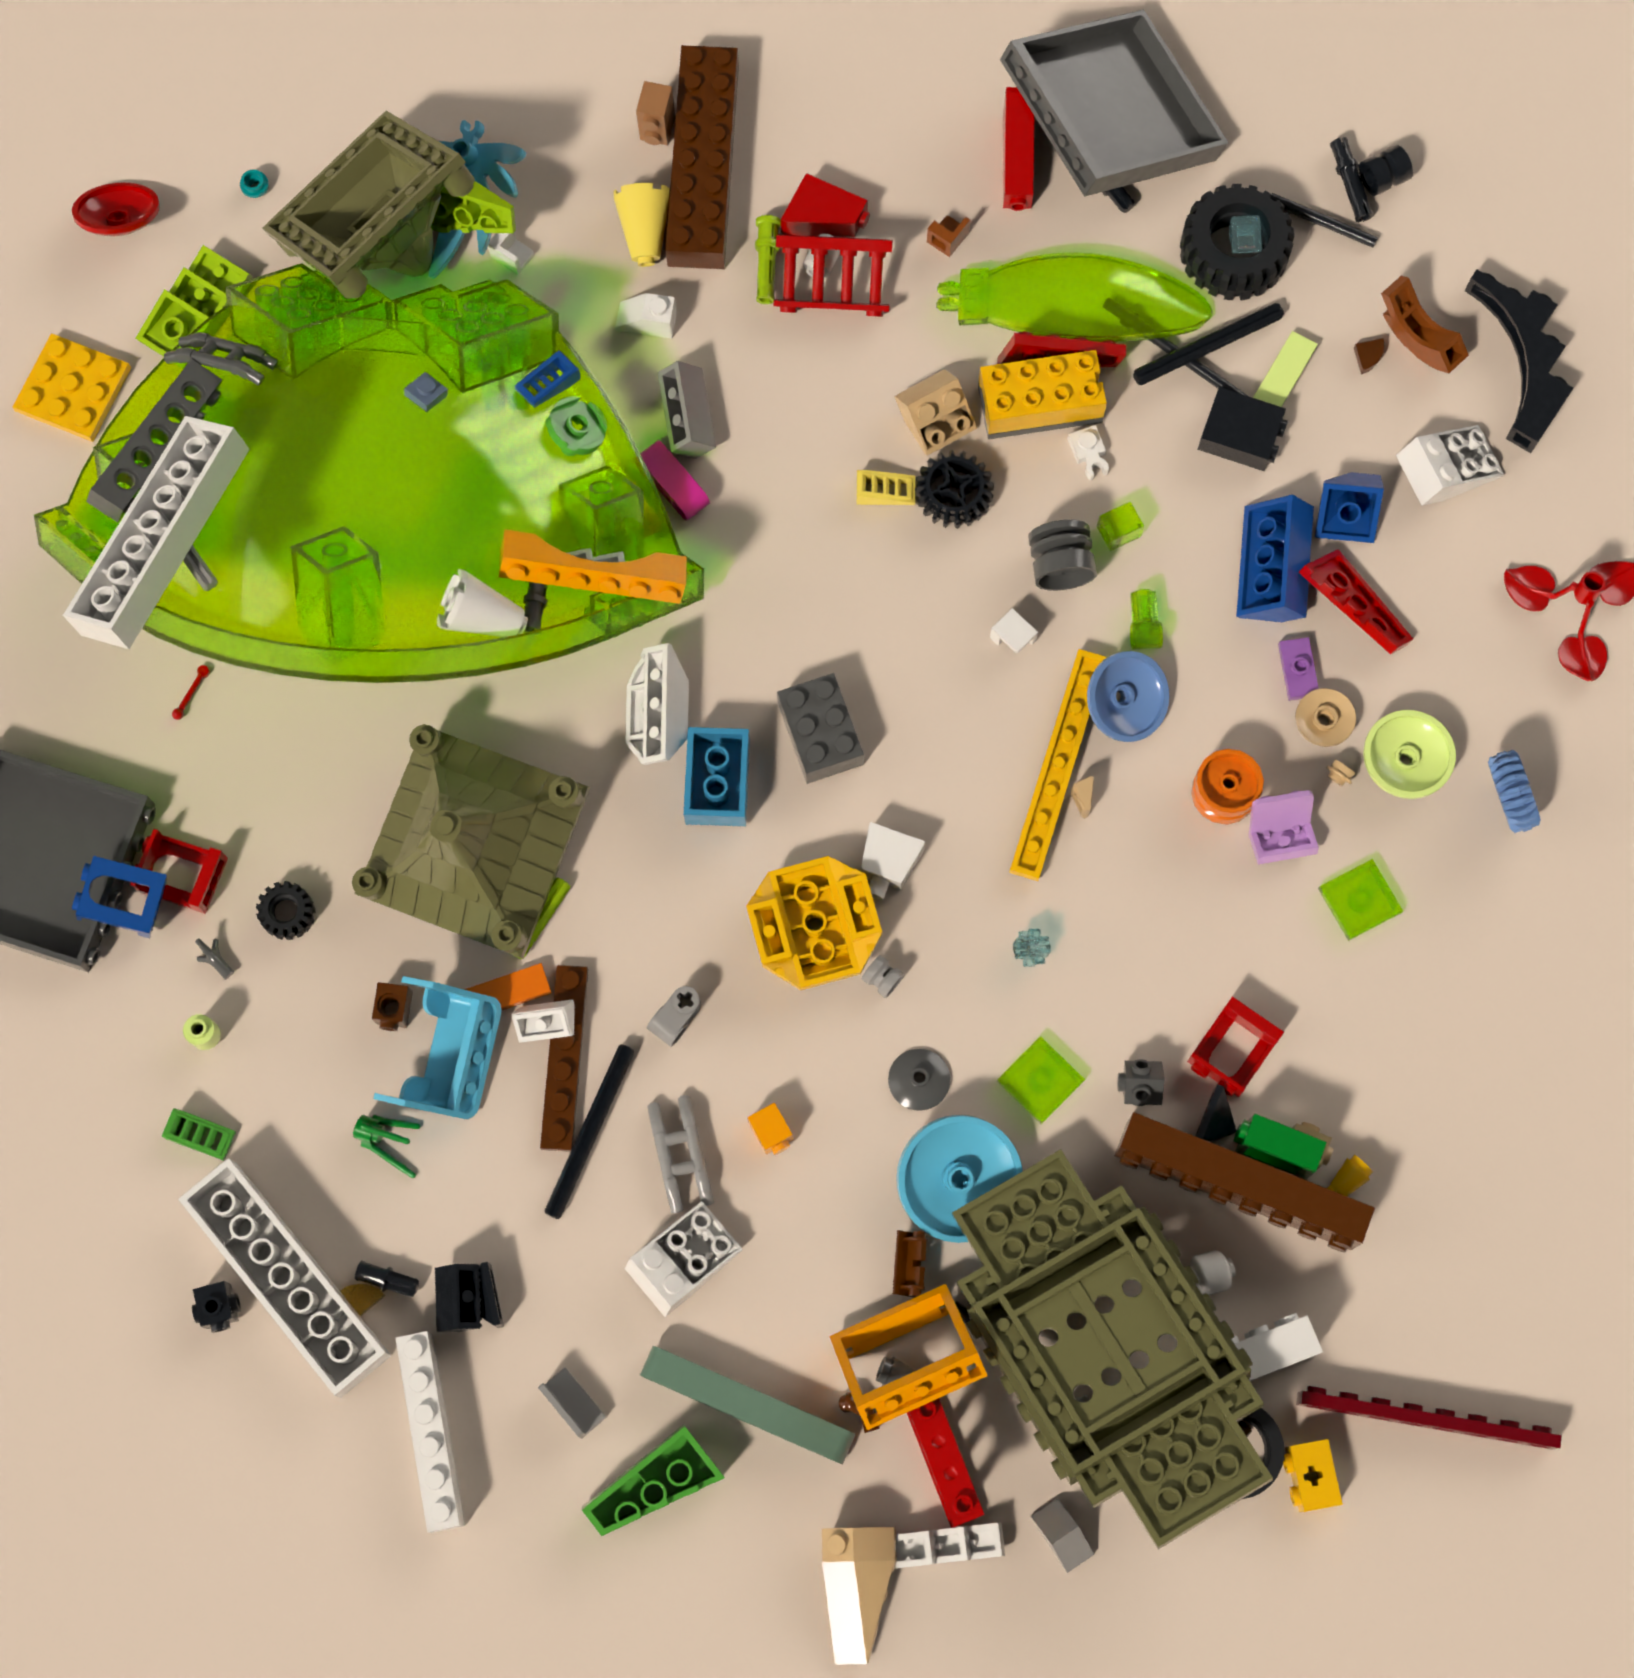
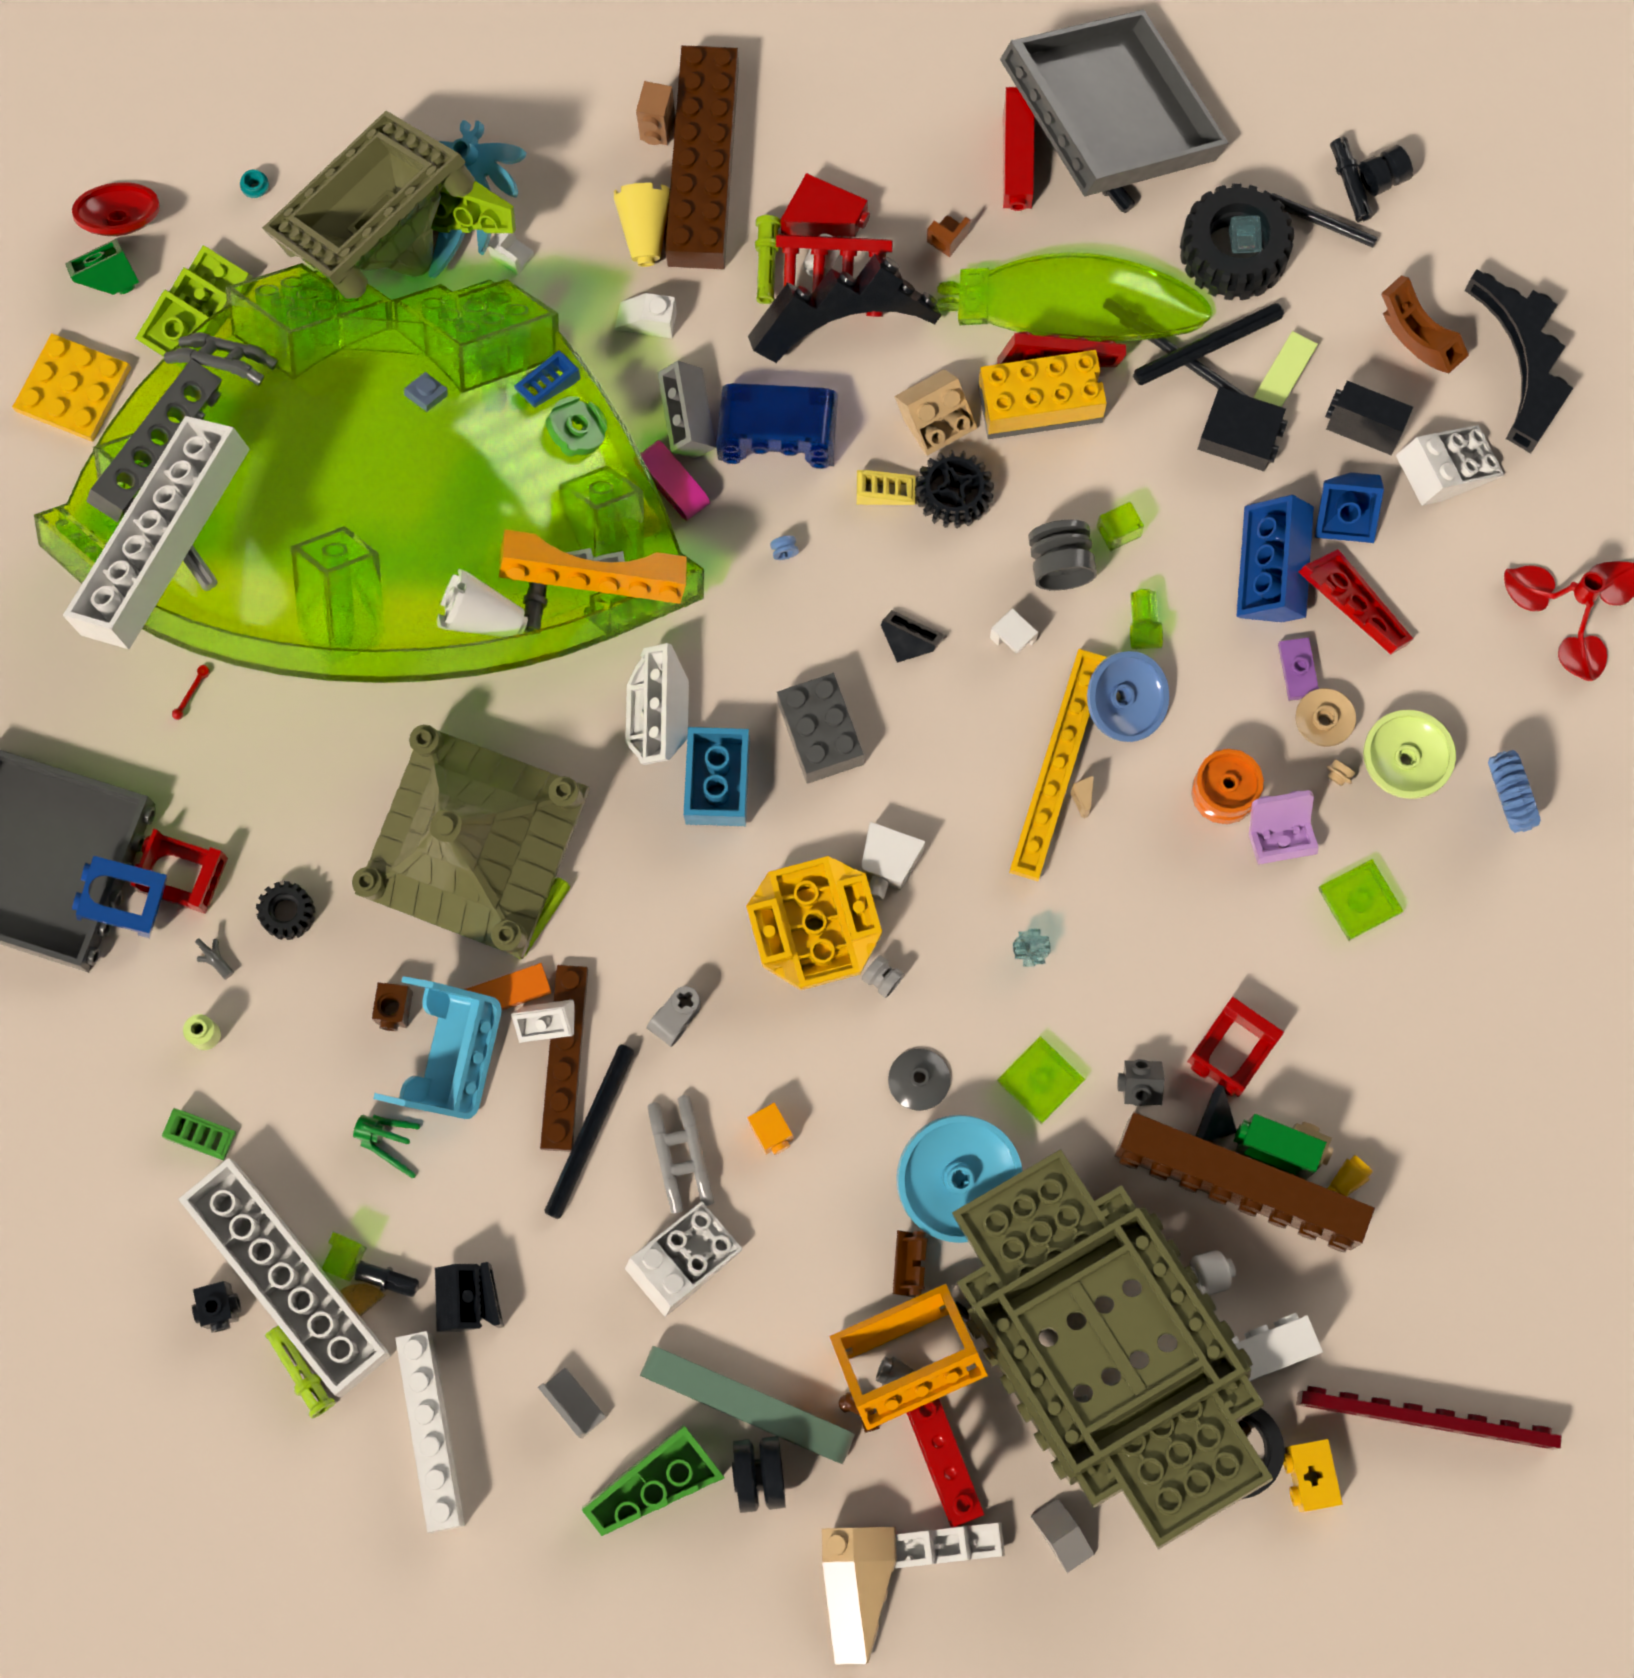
(104, 269): none -> green slope
(304, 1386): none -> lime pin
(343, 1256): none -> clear neon green panel
(758, 1474): none -> black wheel
(777, 421): none -> clear blue windscreen
(784, 547): none -> medium blue bush
(838, 295): none -> black arch
(909, 637): none -> black slope
(1088, 448): white plate -> none
(1367, 417): none -> black brick
(1369, 354): reddish brown tile -> none

